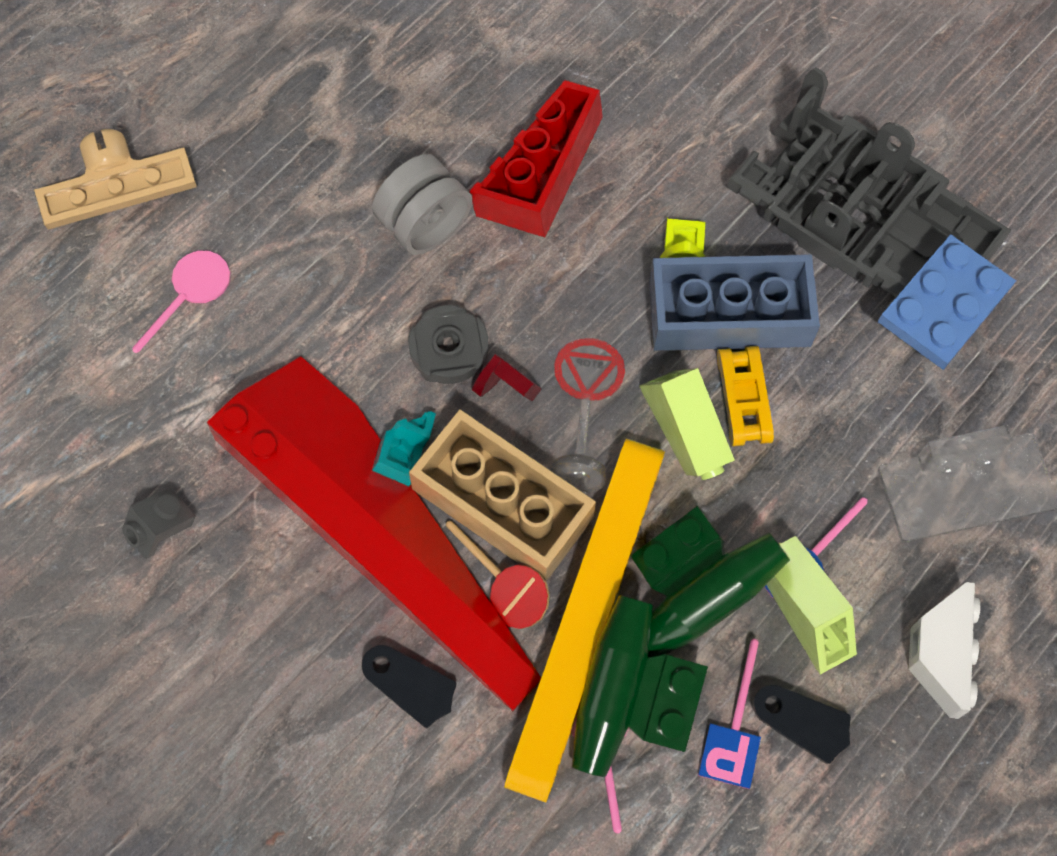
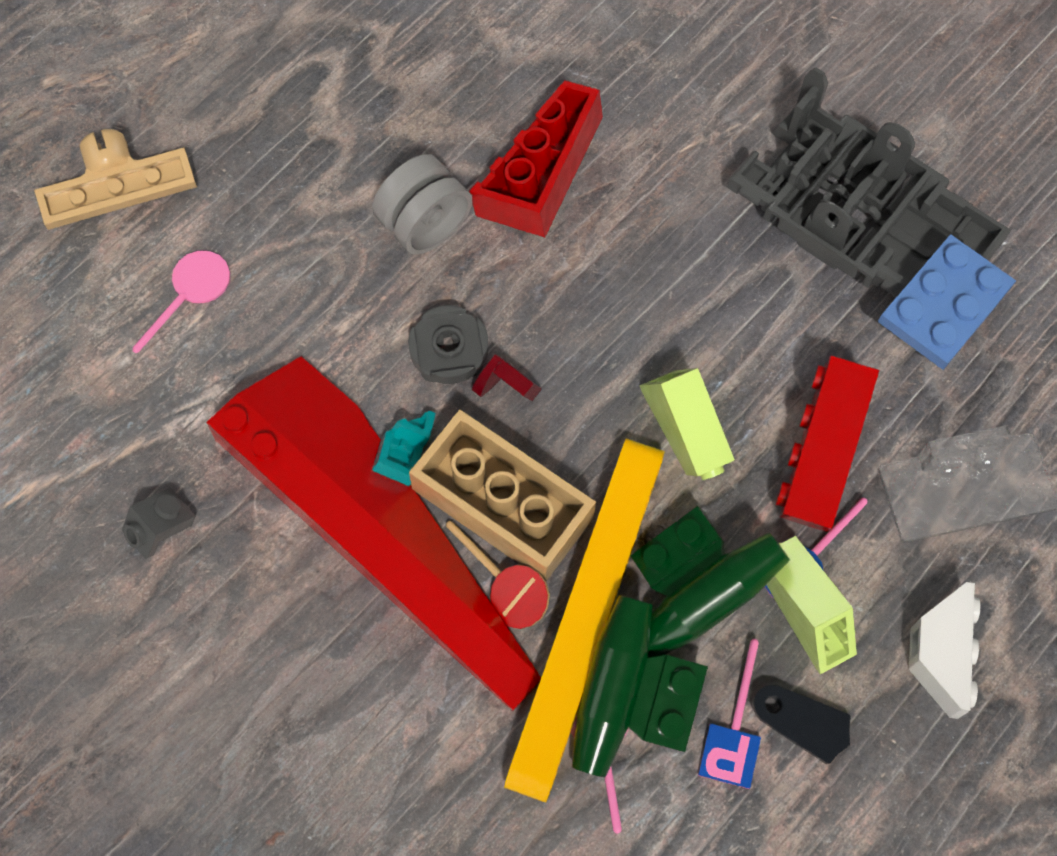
(410, 685): black piece -> none
(589, 372): clear piece -> none
(684, 239): neon yellow tile -> none
(733, 302): sand blue brick -> none
(745, 395): yellow plate -> none
(827, 444): none -> red wedge

